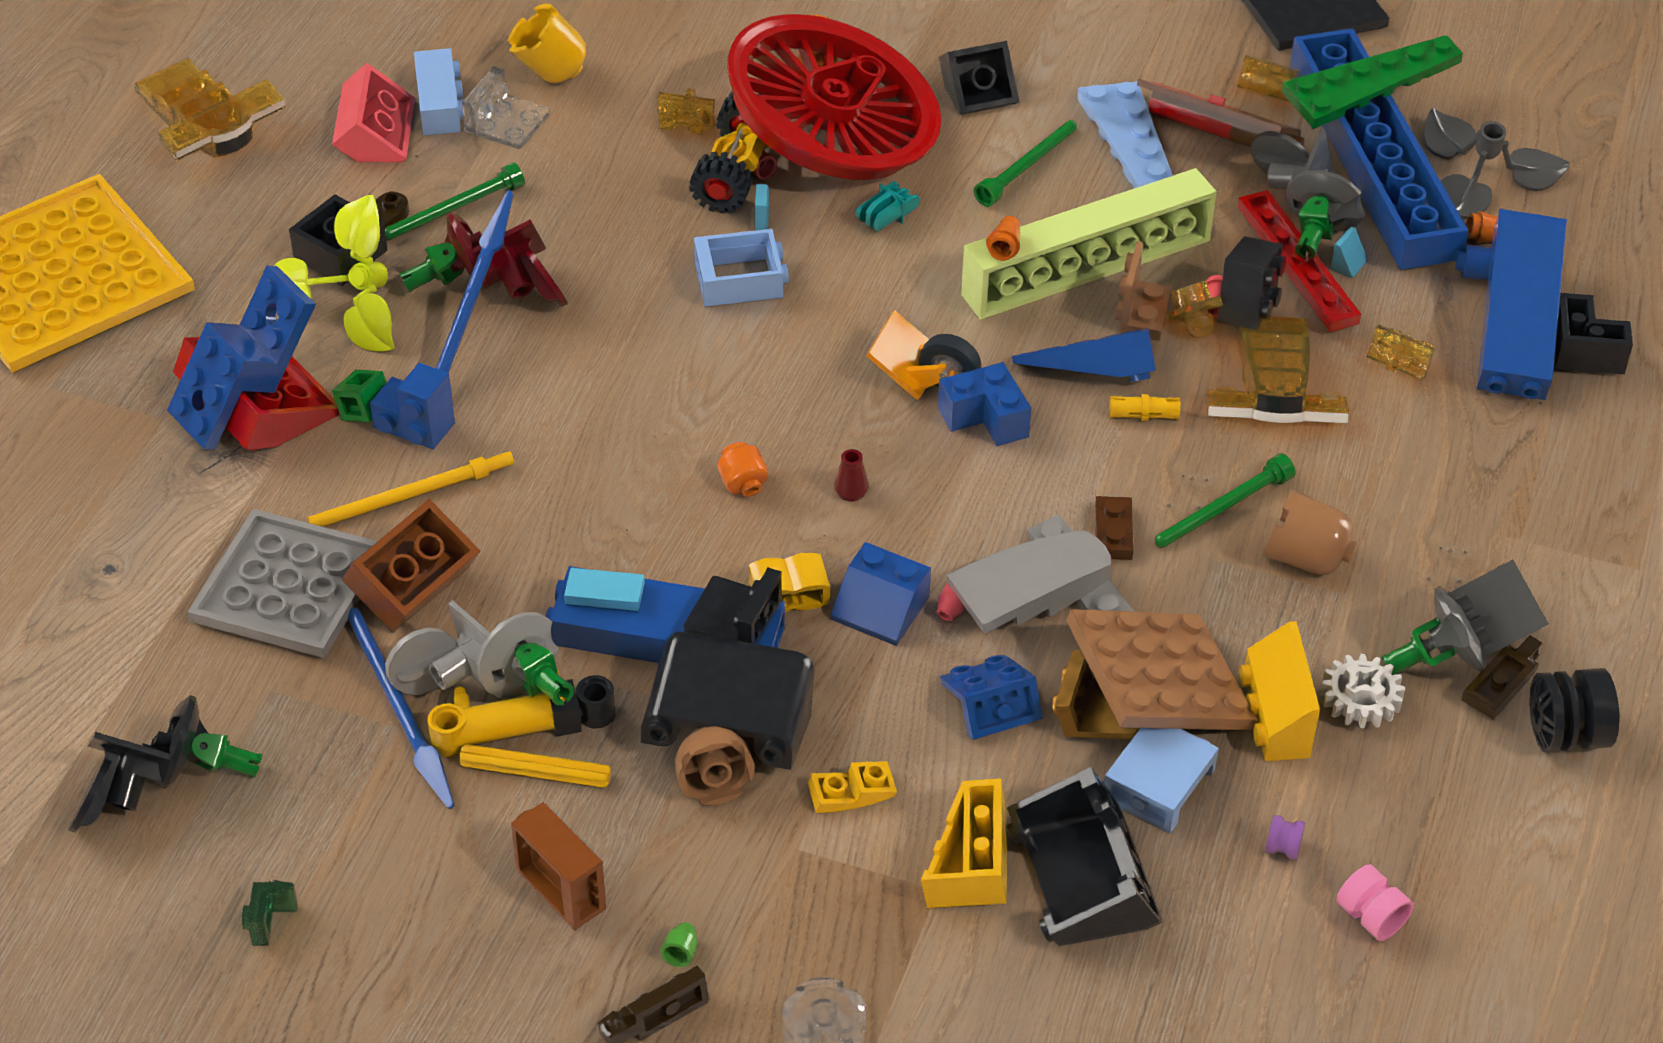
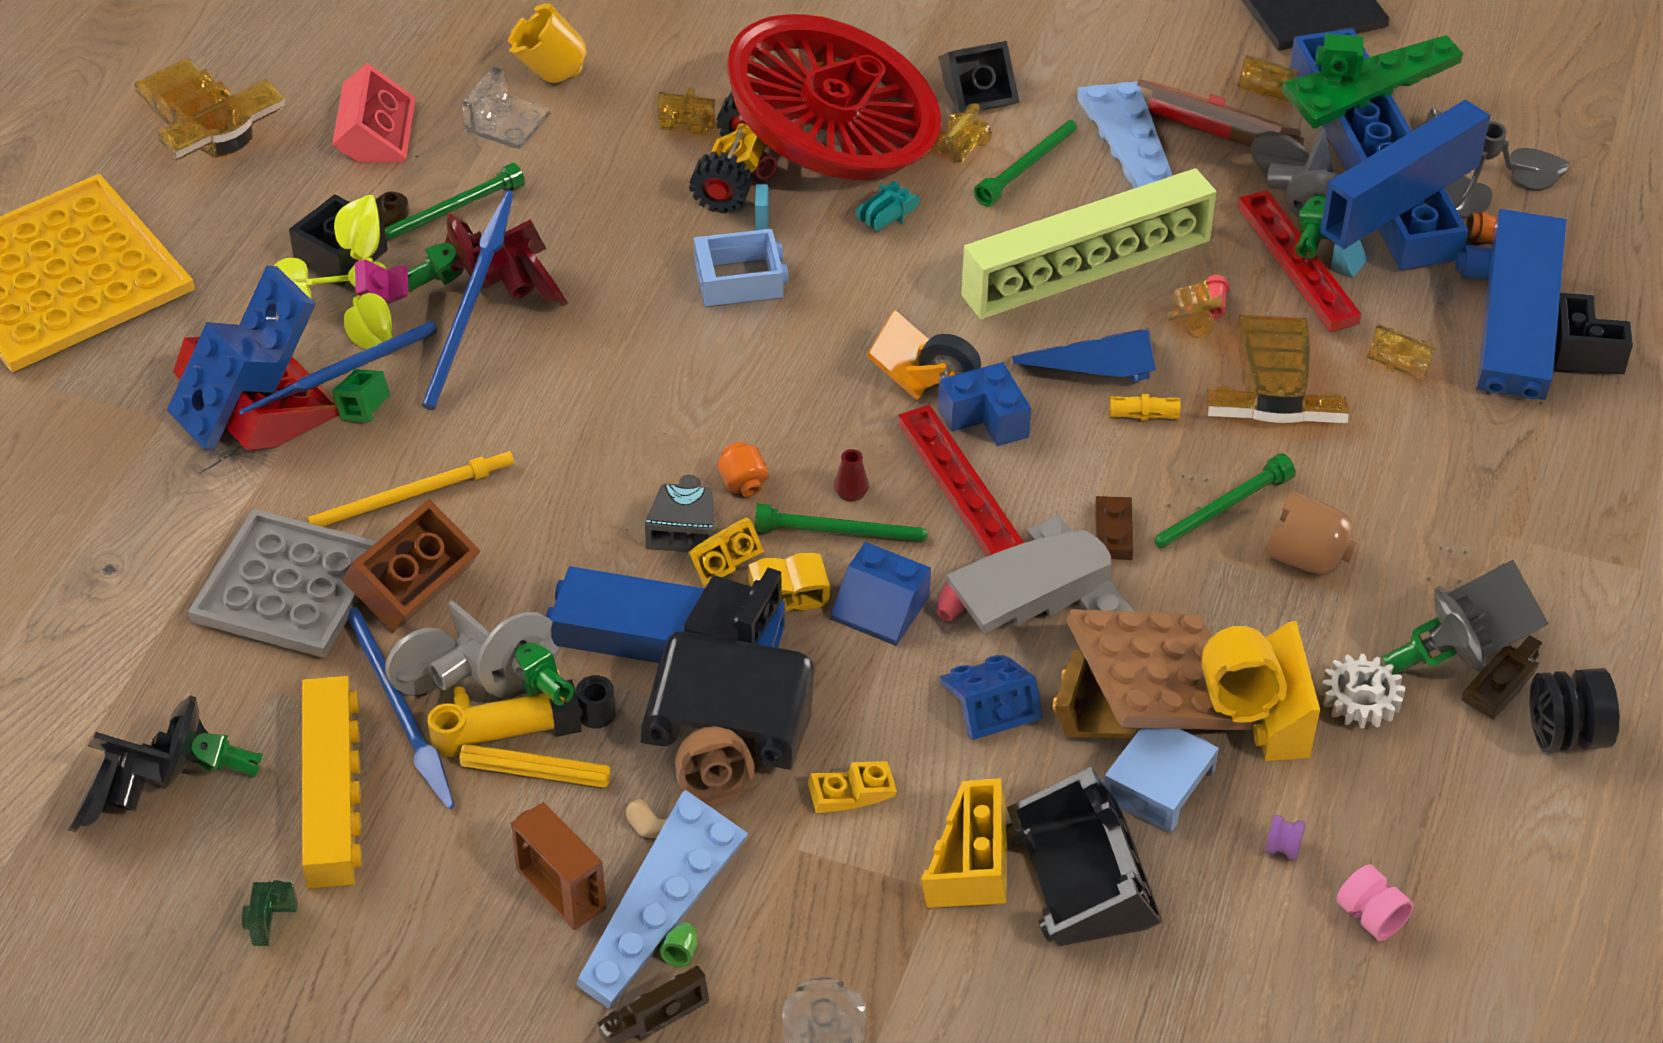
(329, 782): none -> yellow brick
(349, 364): none -> blue piece
(389, 284): none -> dark pink bracket
(416, 407): blue brick -> none
(439, 91): light blue brick -> none
(604, 589): medium azure tile -> none
(644, 819): none -> tan arm
(671, 879): none -> light blue wing
(680, 516): none -> dark grey torso
(725, 550): none -> yellow slope
(769, 519): none -> green piece
(958, 480): none -> red plate
(964, 134): none -> clear yellow hips
(1005, 239): orange cone -> none
(1143, 302): medium nougat bracket -> none
(1242, 674): none -> yellow cylinder
(1251, 282): black brick -> none
(1341, 55): none -> green brick
(1404, 173): none -> blue brick

